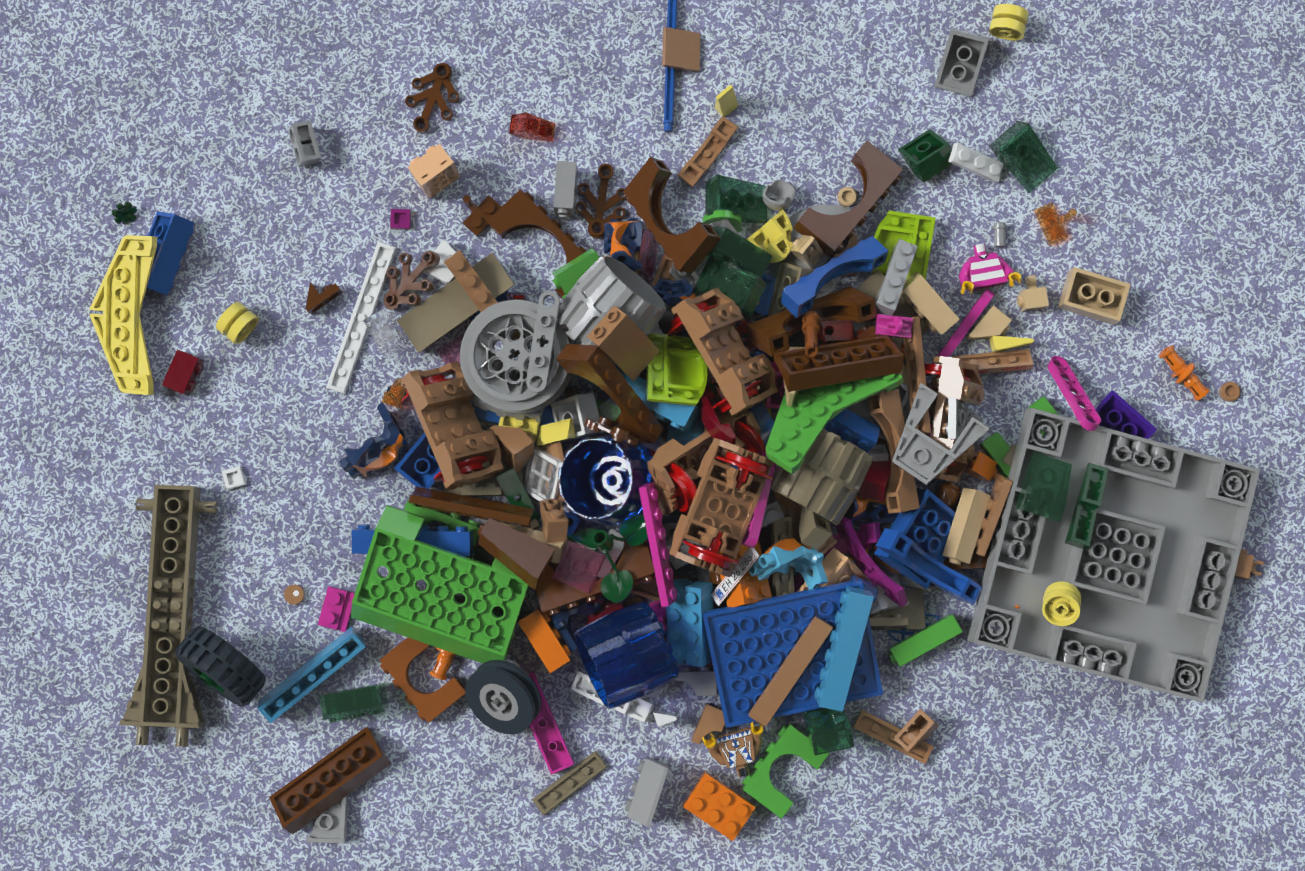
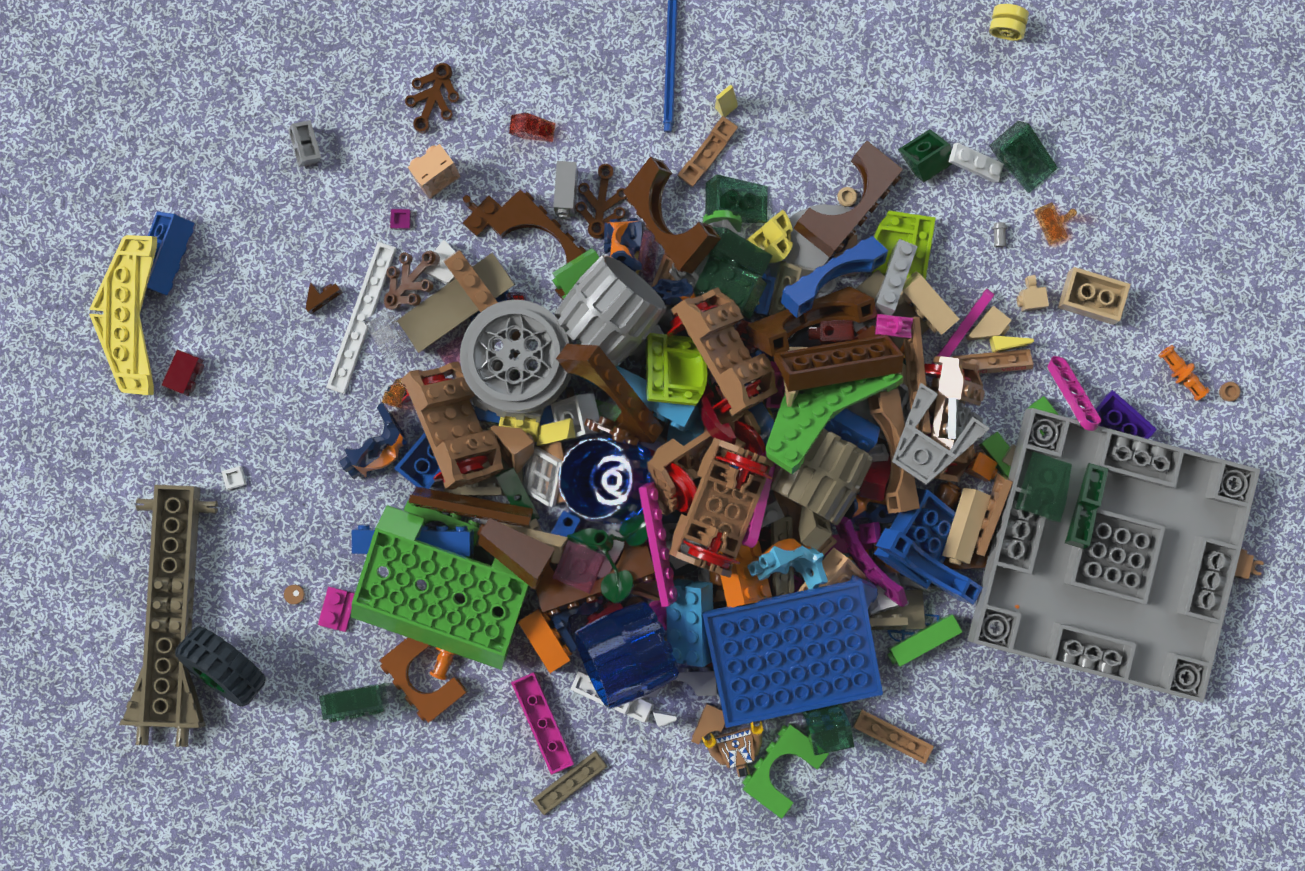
(124, 213): dark green plant -> none
(237, 323): light yellow wheel -> none
(311, 674): dark azure brick -> none
(329, 781): reddish brown arch -> none
(331, 824): light grey wing -> none
(503, 697): black wheel -> none
(541, 356): light grey piece -> none
(553, 520): medium nougat slope -> none
(623, 343): medium nougat panel -> none
(647, 790): light grey slope -> none
(681, 49): medium nougat tile -> none
(718, 805): orange brick -> none
(738, 572): white sticker -> none
(778, 195): light grey hair -> none
(790, 671): medium nougat tile -> none
(807, 250): tan slope -> none
(810, 329): dark orange pin -> none
(844, 648): dark azure brick -> none
(916, 730): medium nougat arch -> none
(961, 61): light grey slope -> none
(986, 271): torso -> none
(1061, 603): light yellow wheel -> none

